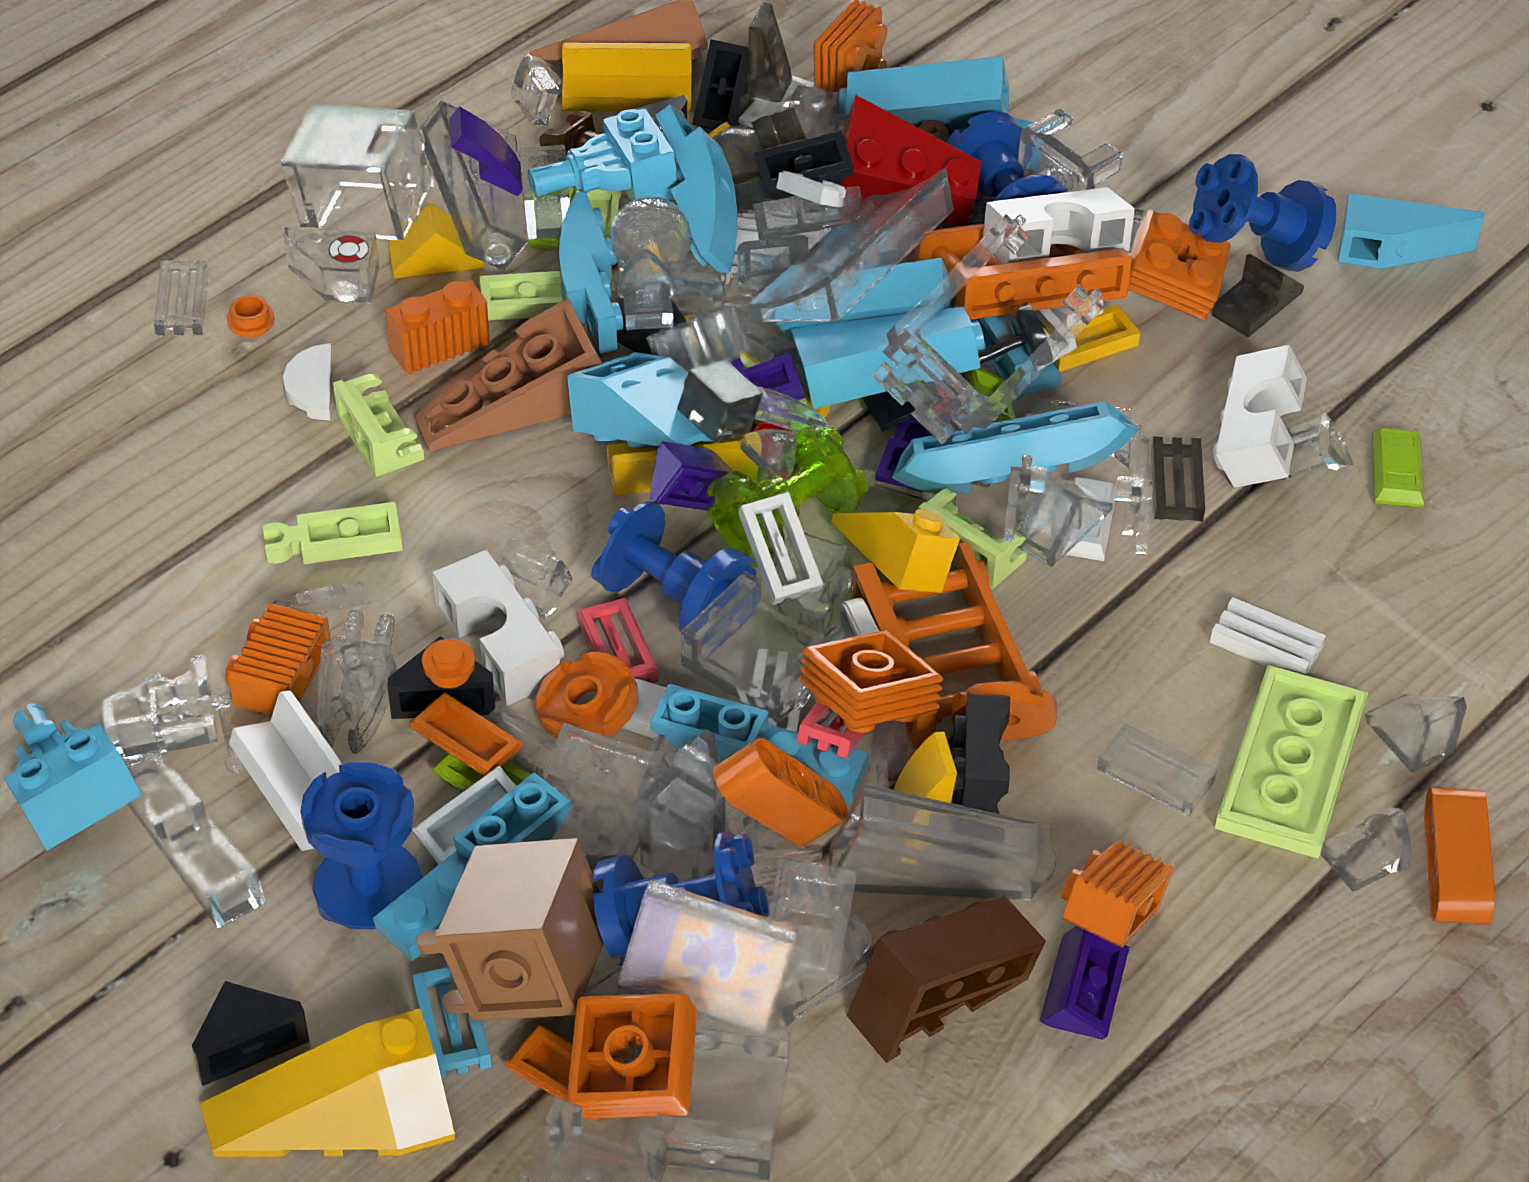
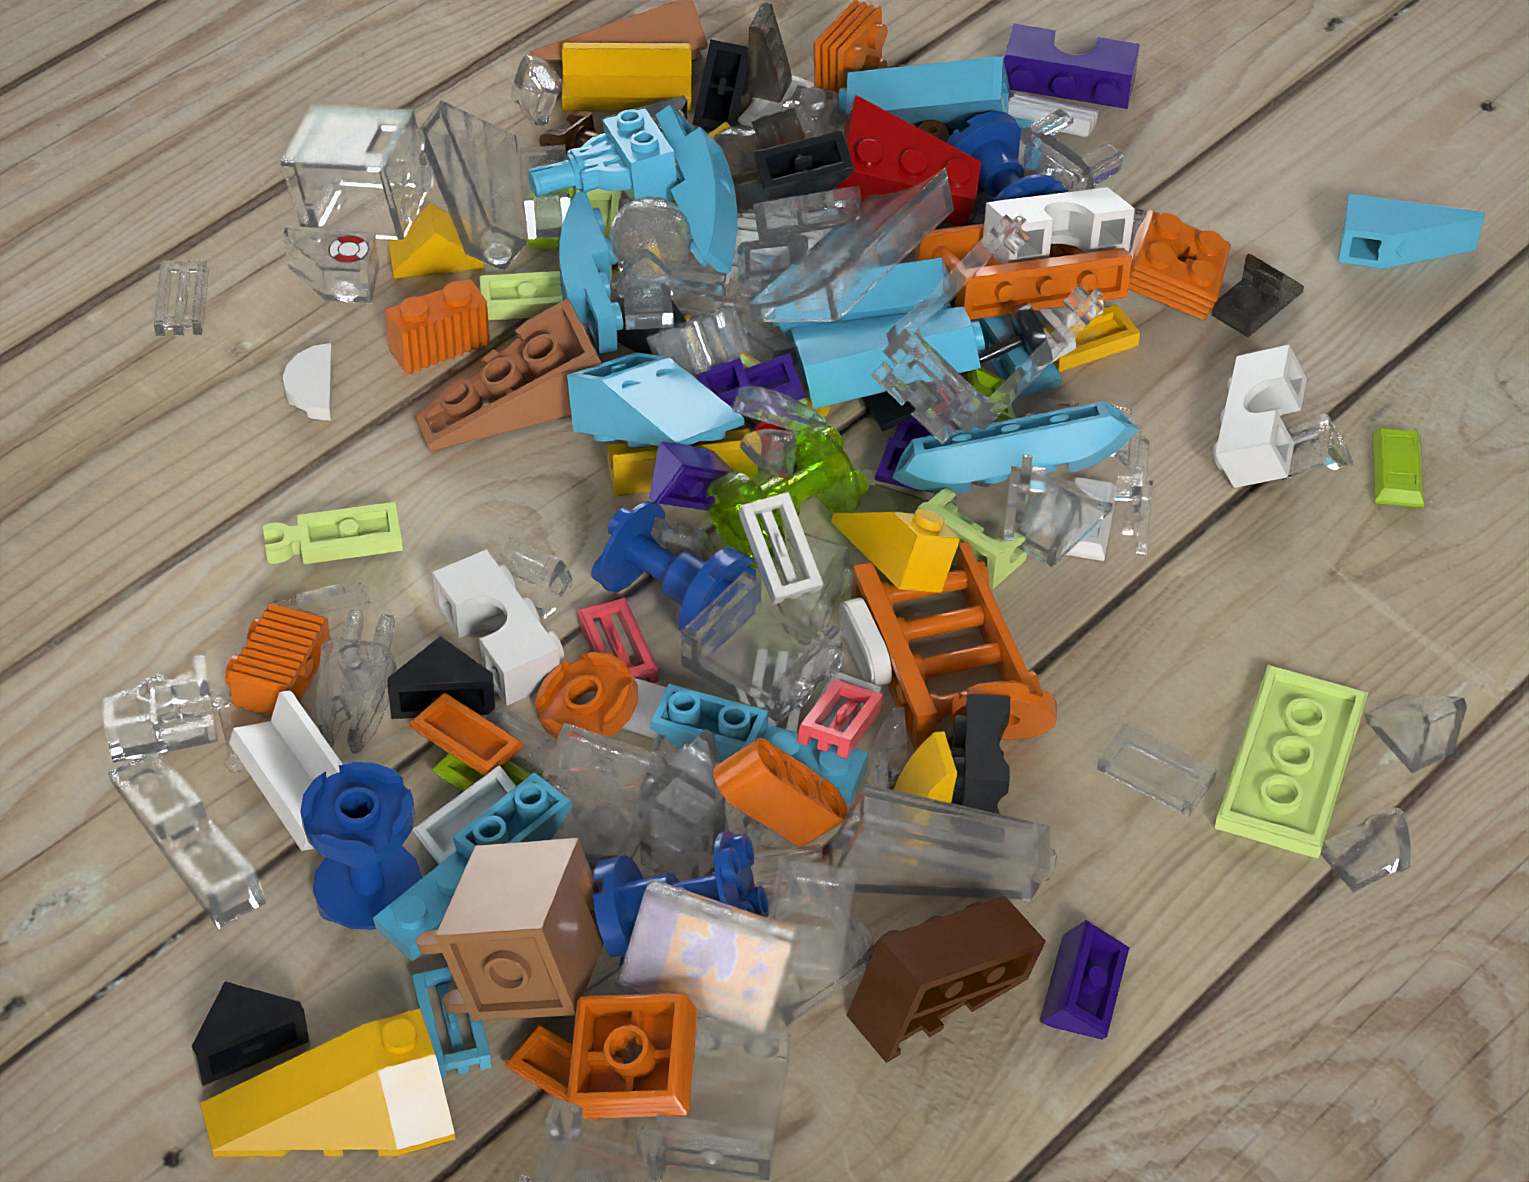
(67, 777): medium azure brick -> none
(250, 316): orange plate -> none
(375, 426): yellowish green hinge -> none
(448, 662): orange plate -> none
(480, 141): dark purple slope -> none
(681, 540): none -> clear tile
(719, 401): clear smoke brick -> none
(825, 194): white tile -> none
(870, 680): orange brick -> none
(1035, 108): none -> white tile
(1095, 77): none -> dark purple arch
(1116, 892): orange brick -> none
(1178, 452): clear smoke tile -> none
(1270, 633): white tile -> none
(1288, 222): blue piece -> none
(1459, 856): orange beam -> none

